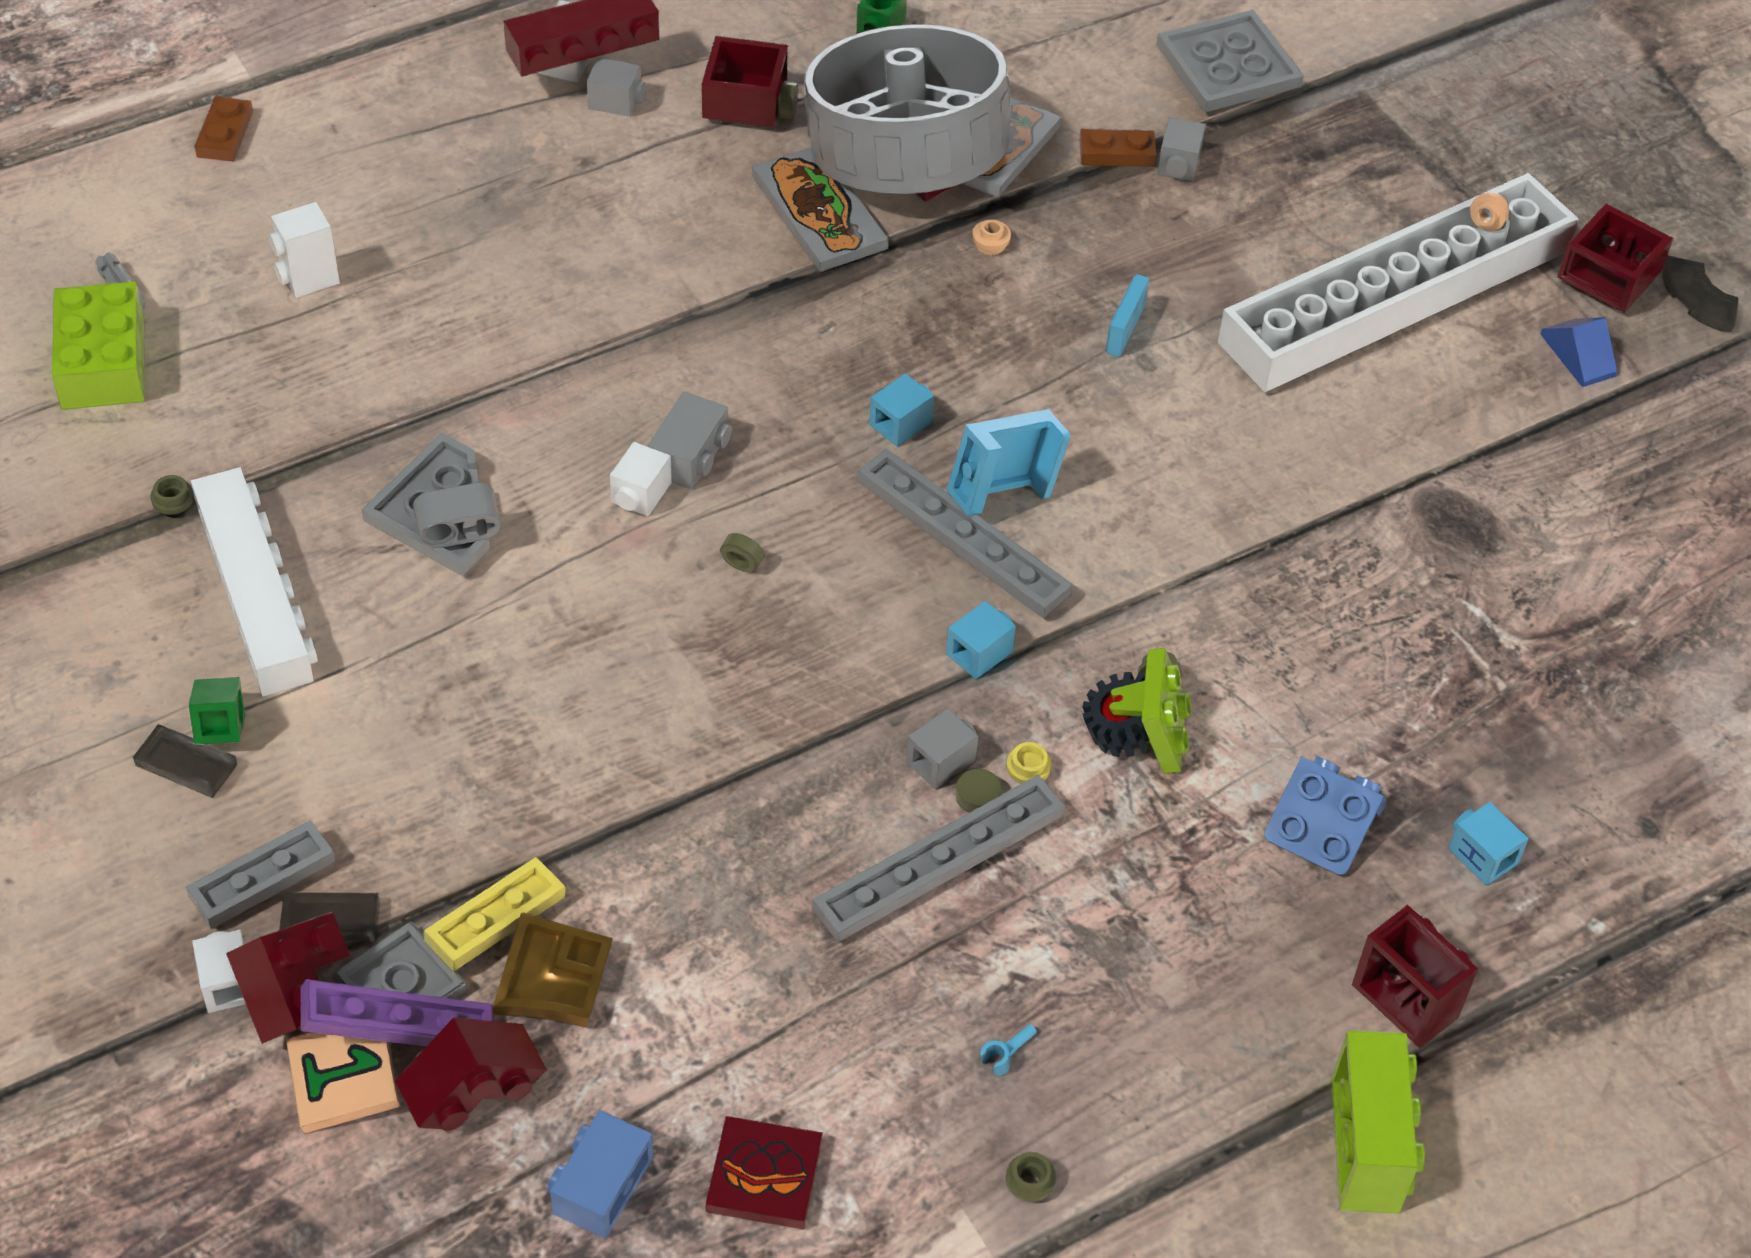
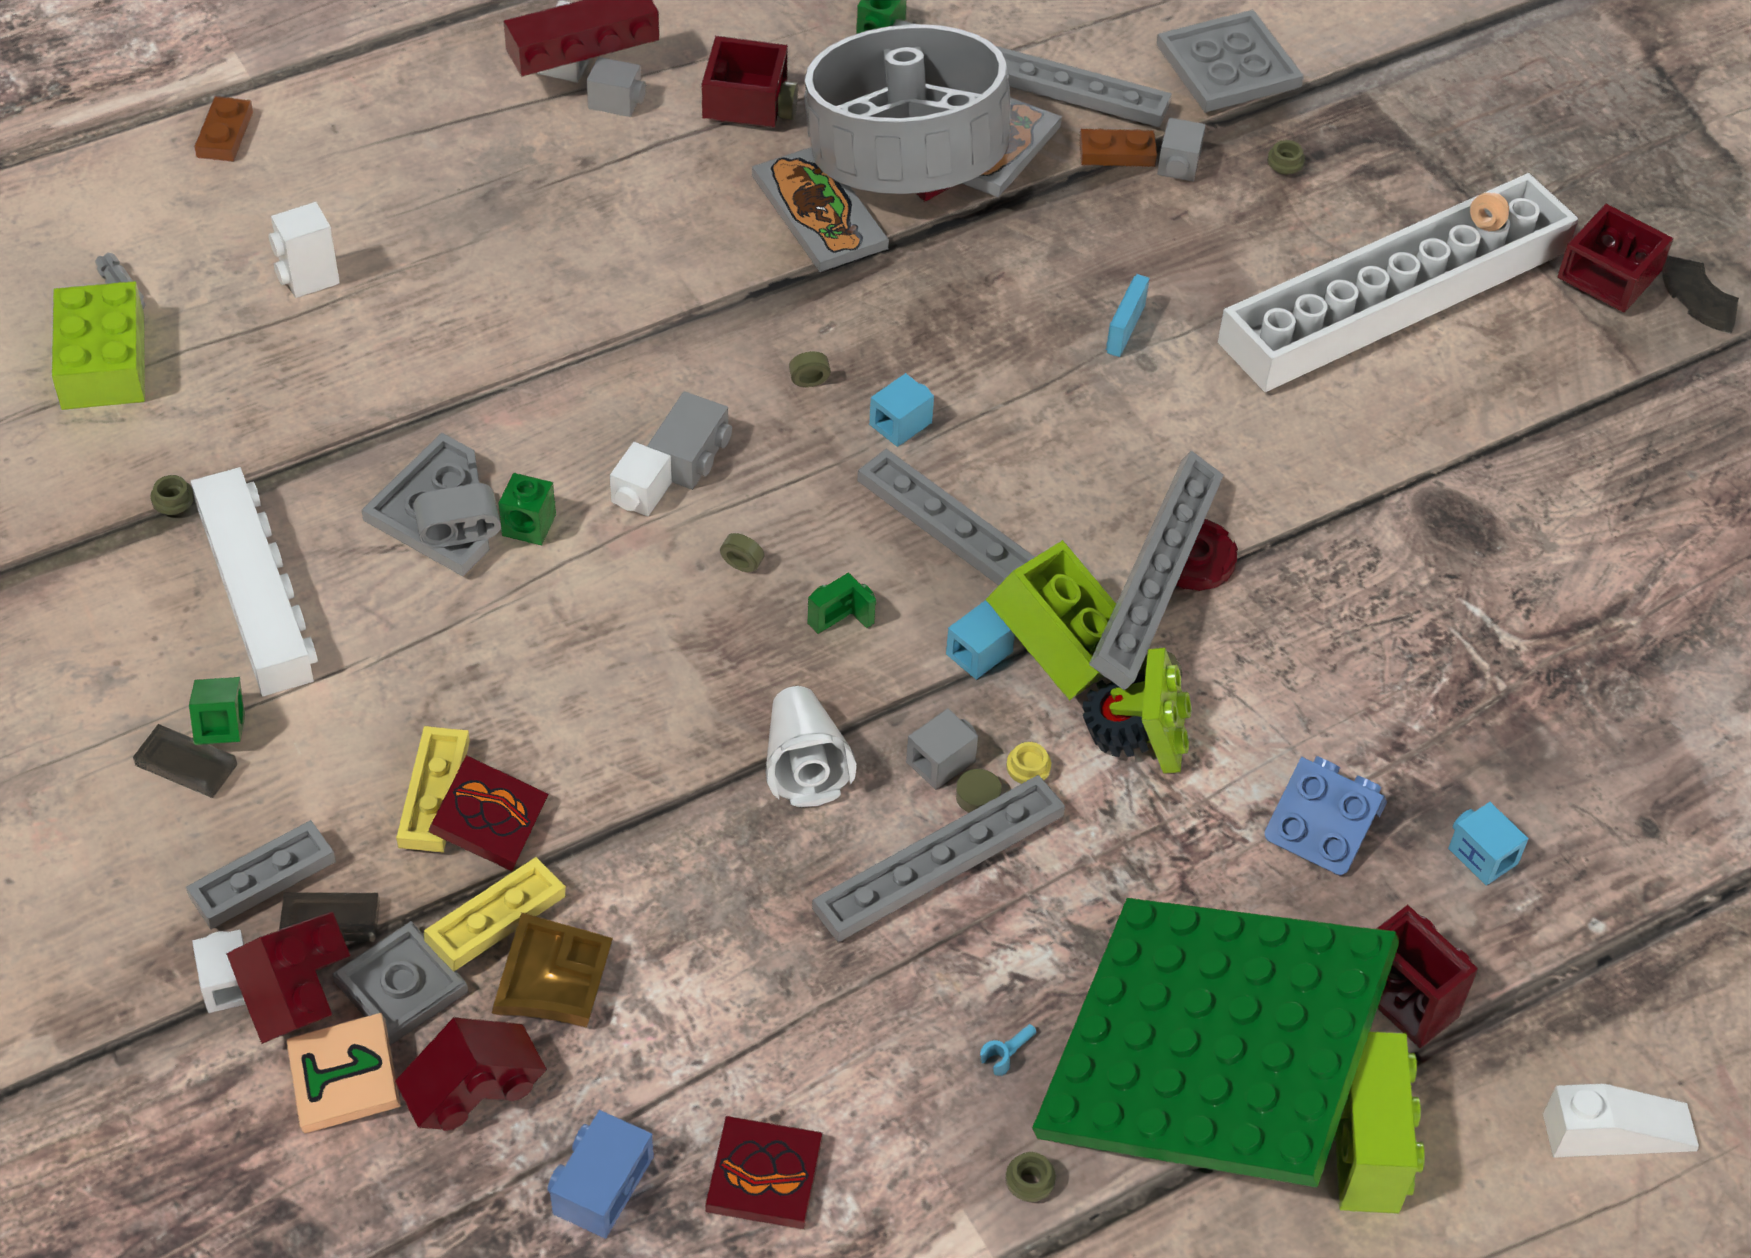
(381, 1013): medium lavender tile -> none
(434, 770): none -> light yellow plate
(488, 813): none -> dark red tile
(527, 508): none -> green brick
(806, 751): none -> white cone
(809, 369): none -> olive tile
(838, 600): none -> green bracket
(991, 236): light nougat plate -> none
(1007, 456): medium azure panel -> none
(1056, 615): none -> lime brick
(1083, 87): none -> light grey plate
(1156, 571): none -> light grey plate
(1210, 560): none -> dark red tile
(1219, 1040): none -> green plate
(1286, 157): none -> olive plate
(1583, 348): blue slope -> none
(1615, 1122): none -> white slope

